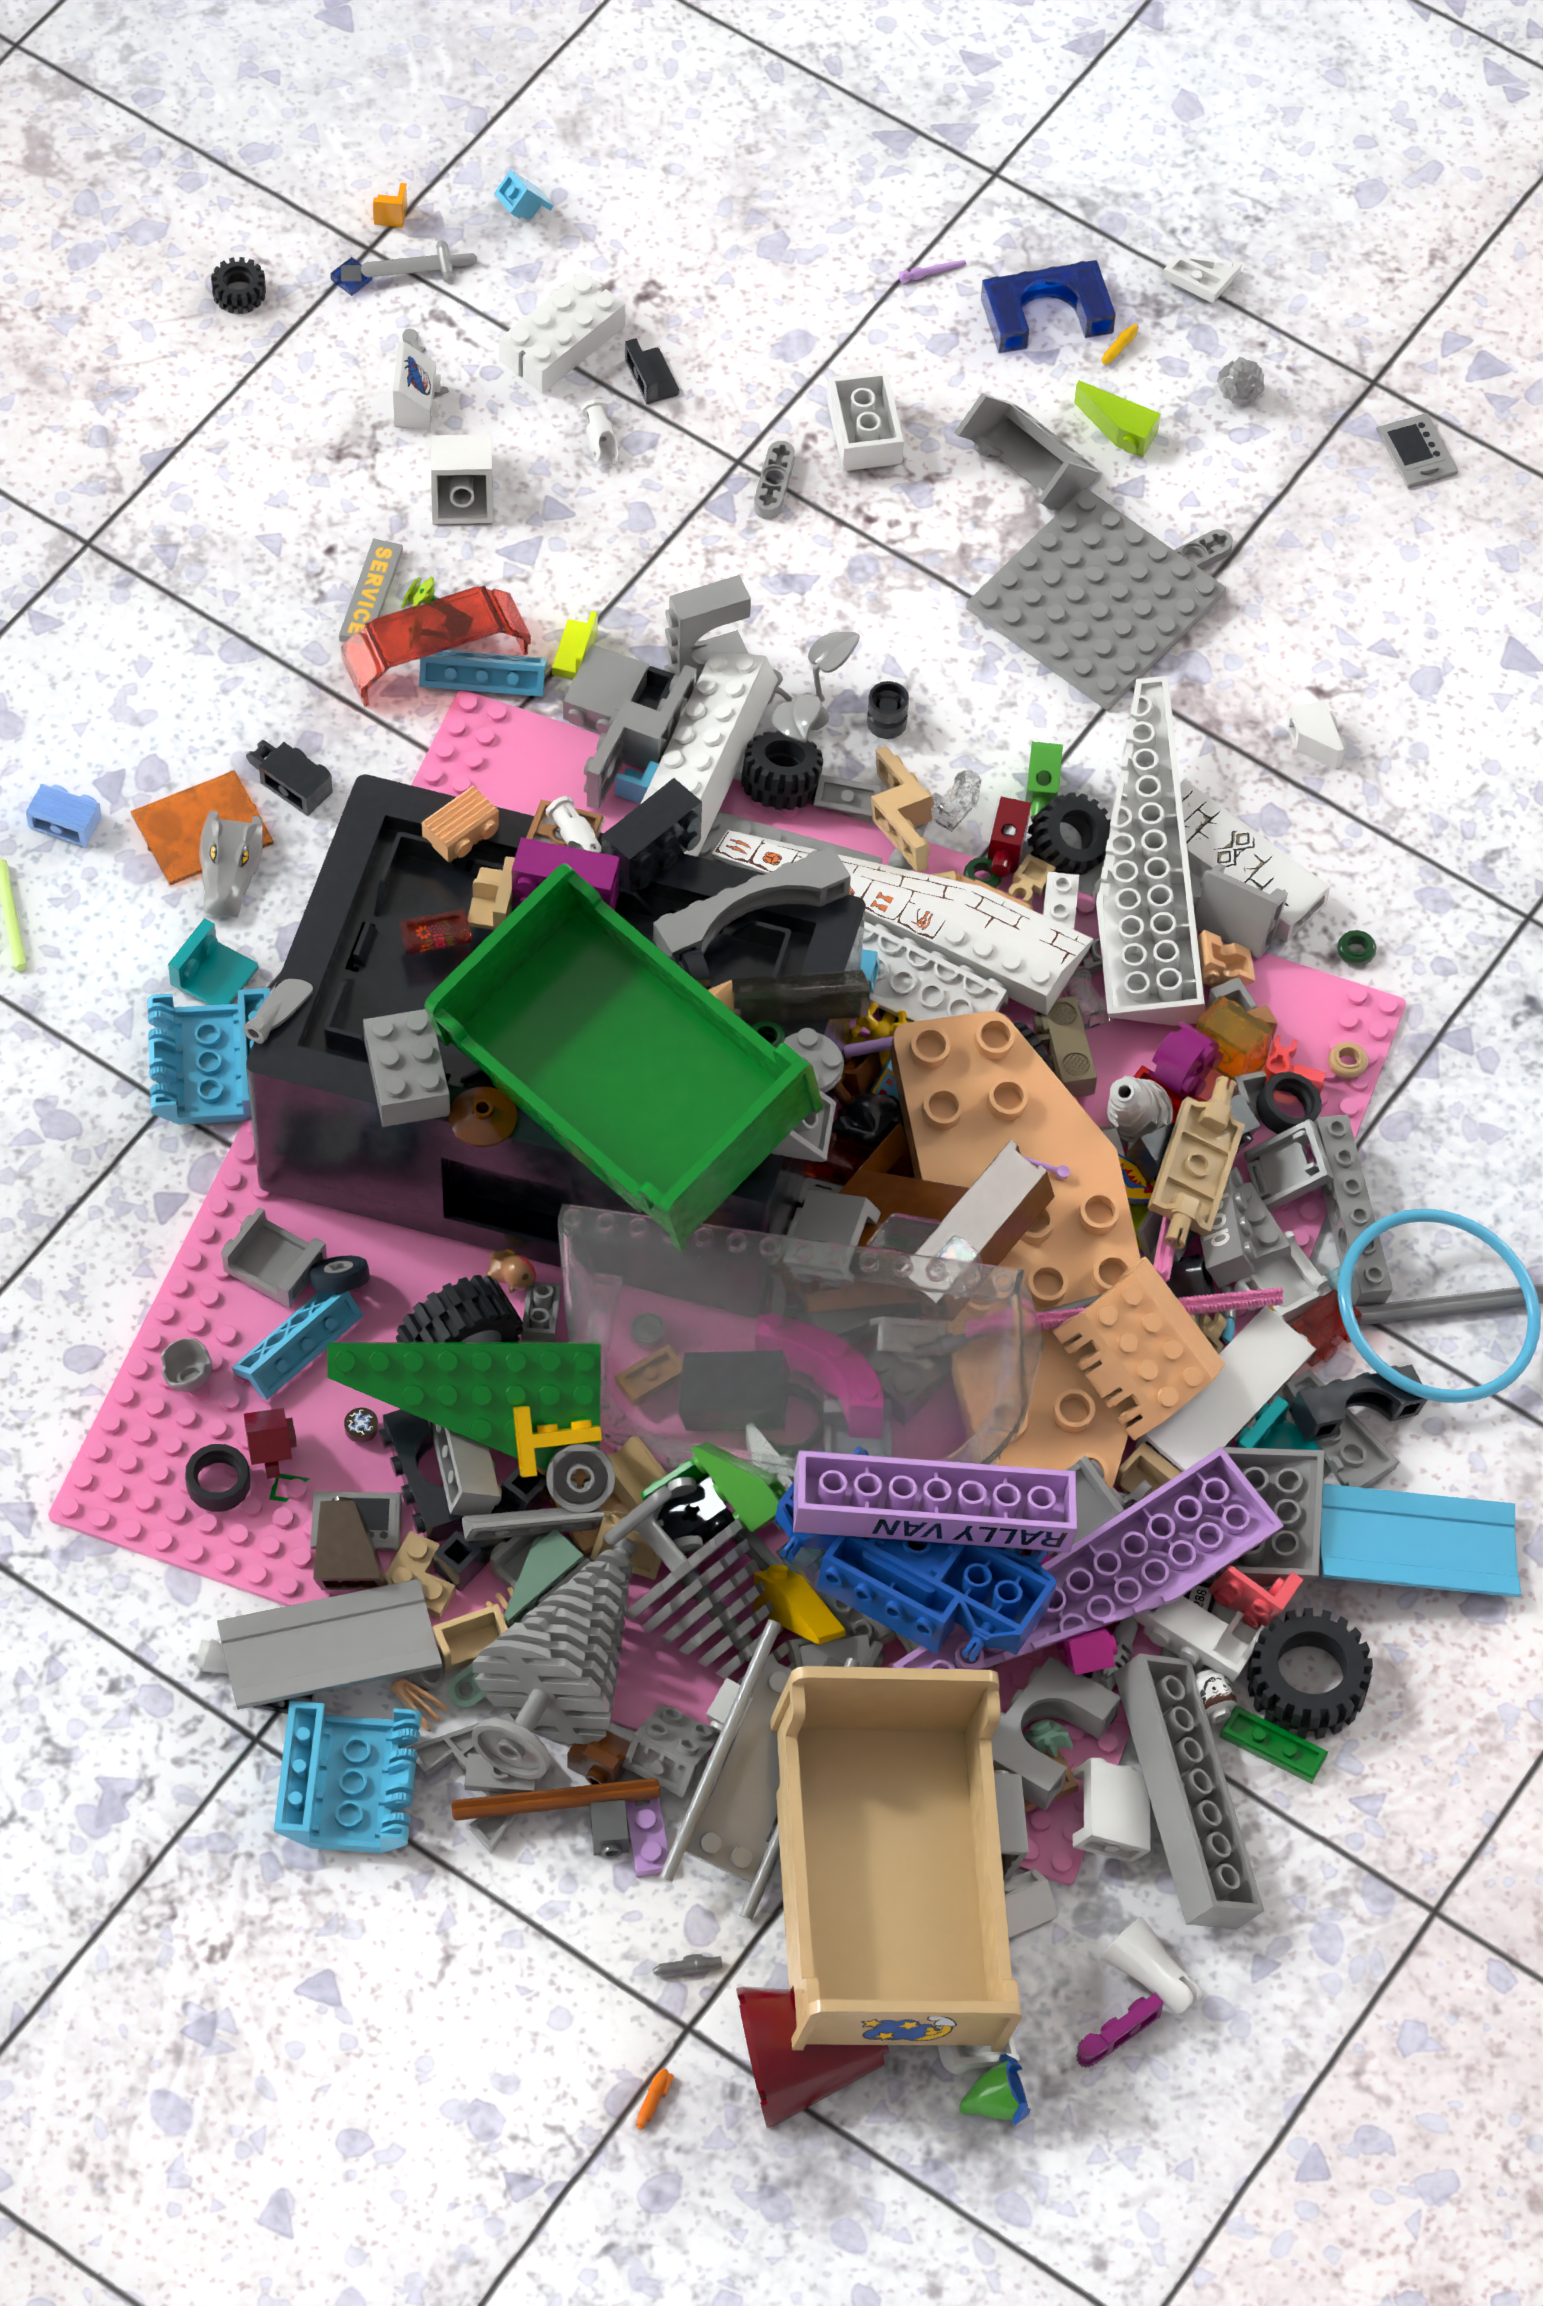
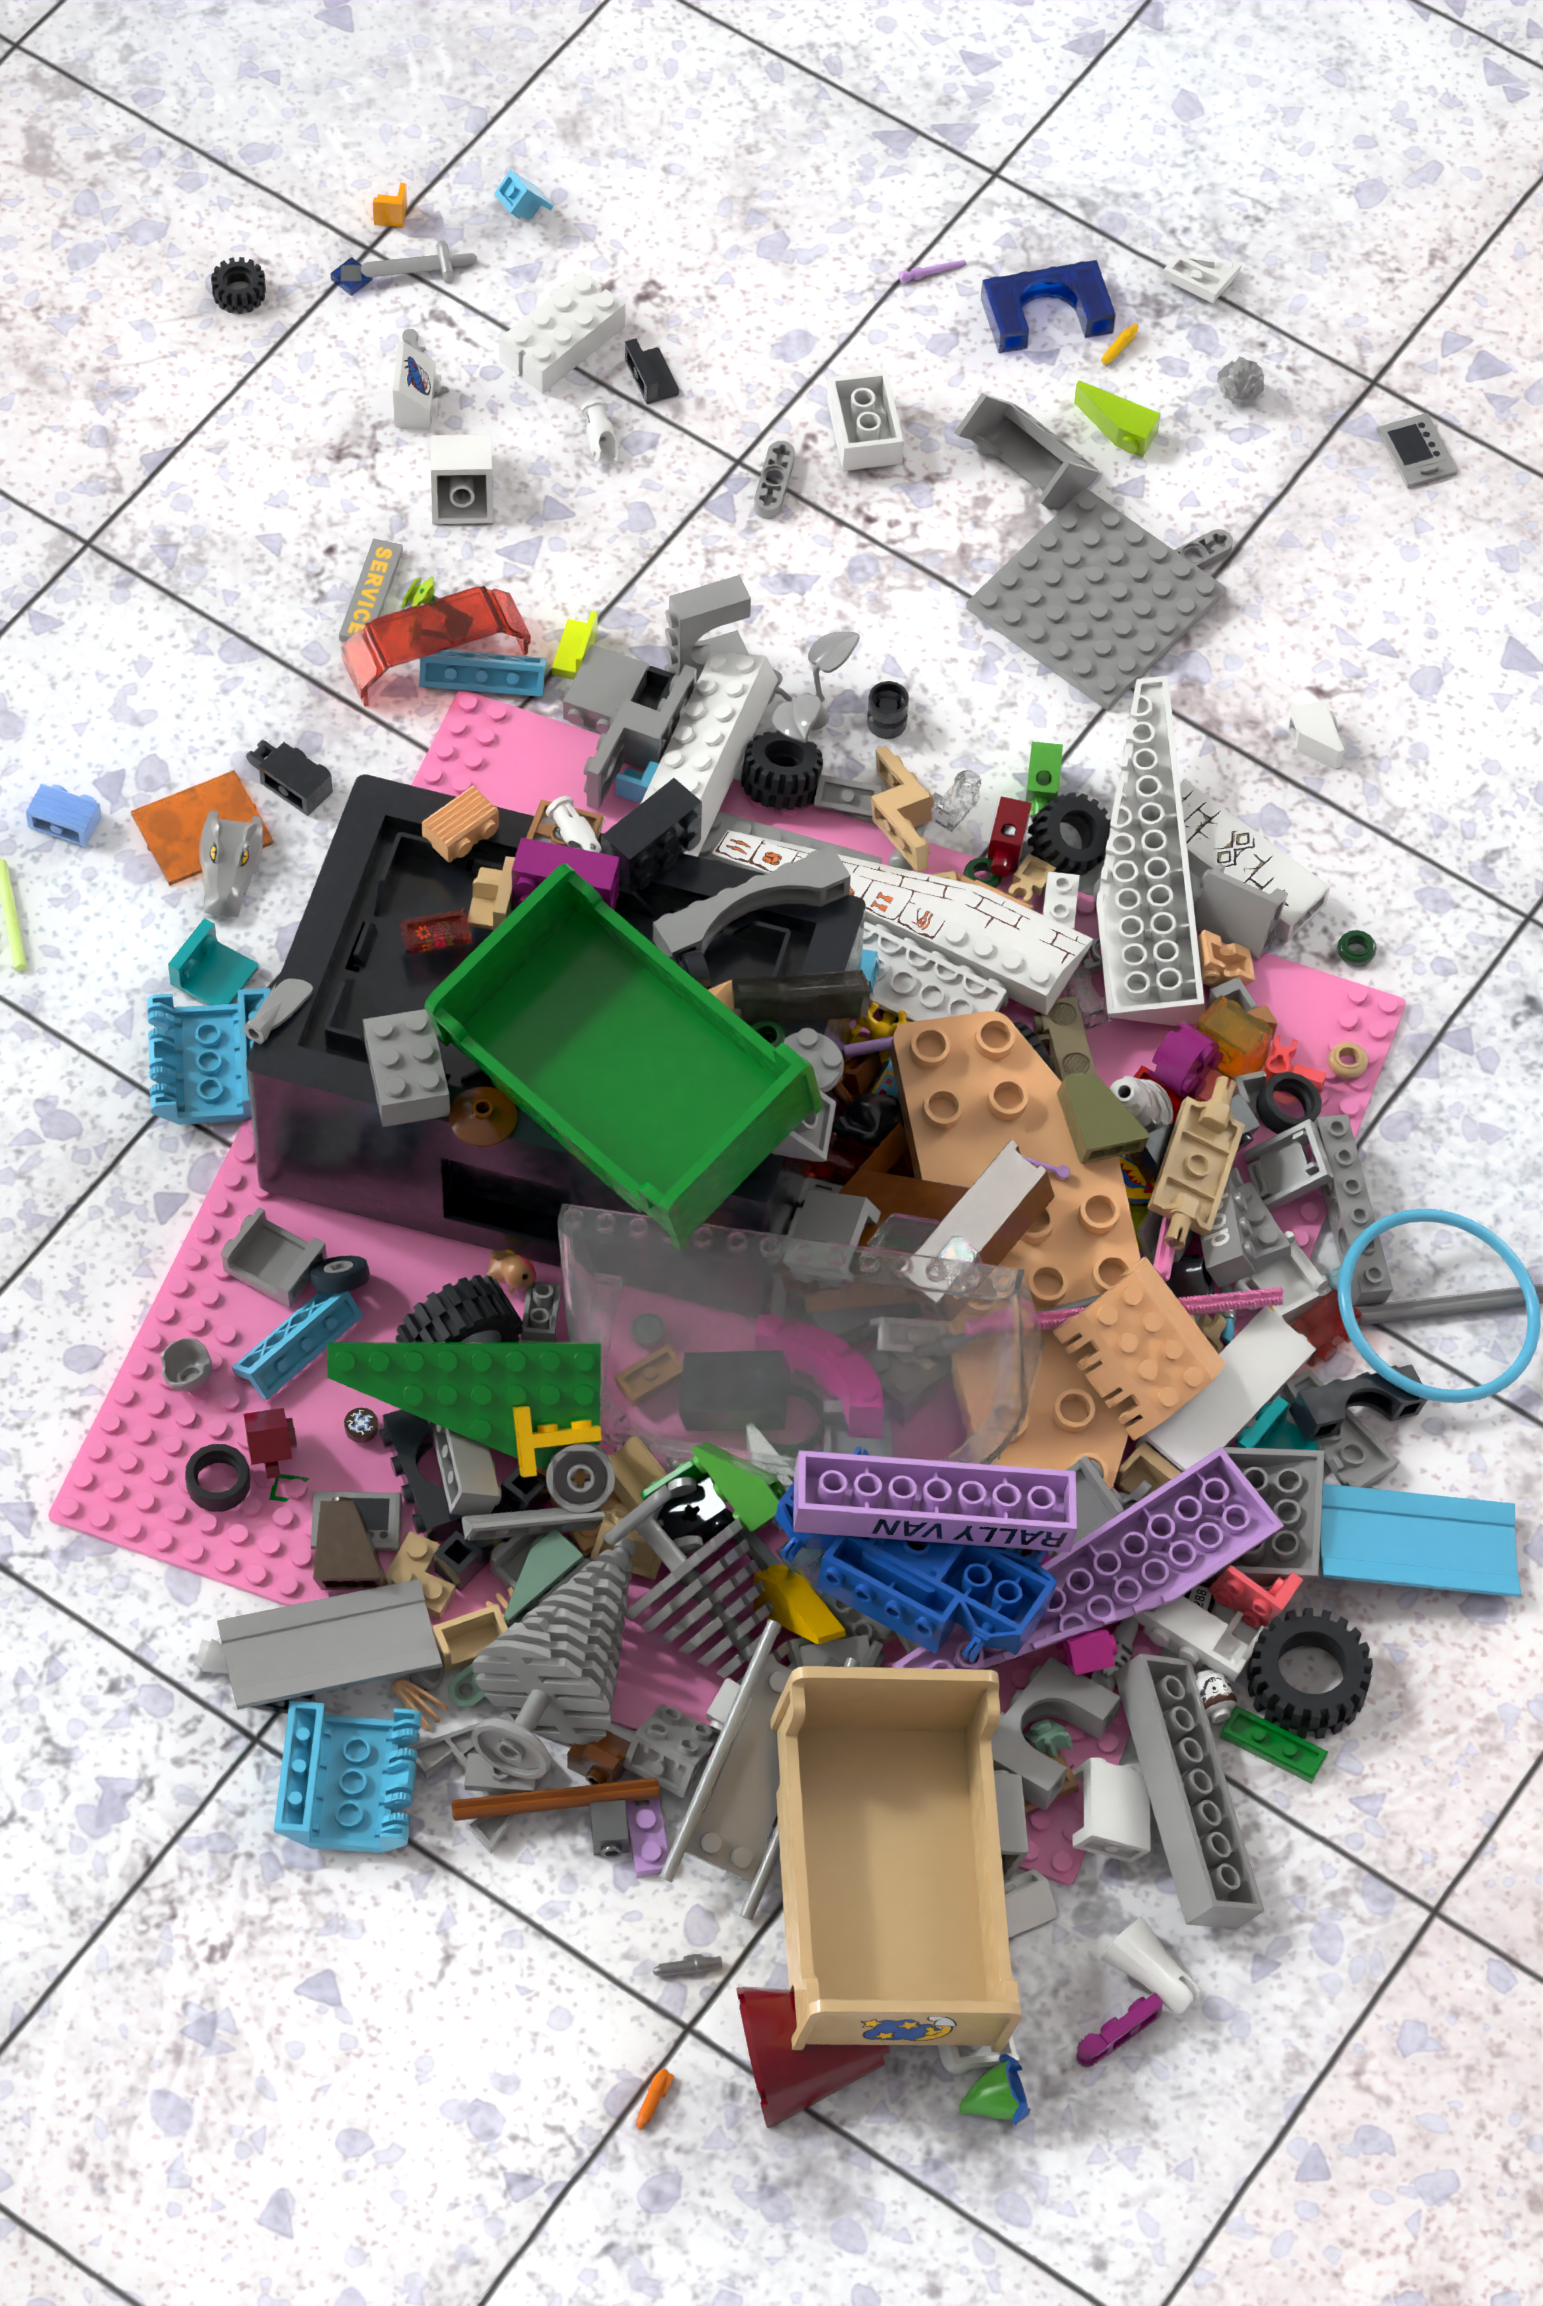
(1098, 1119): none -> olive slope

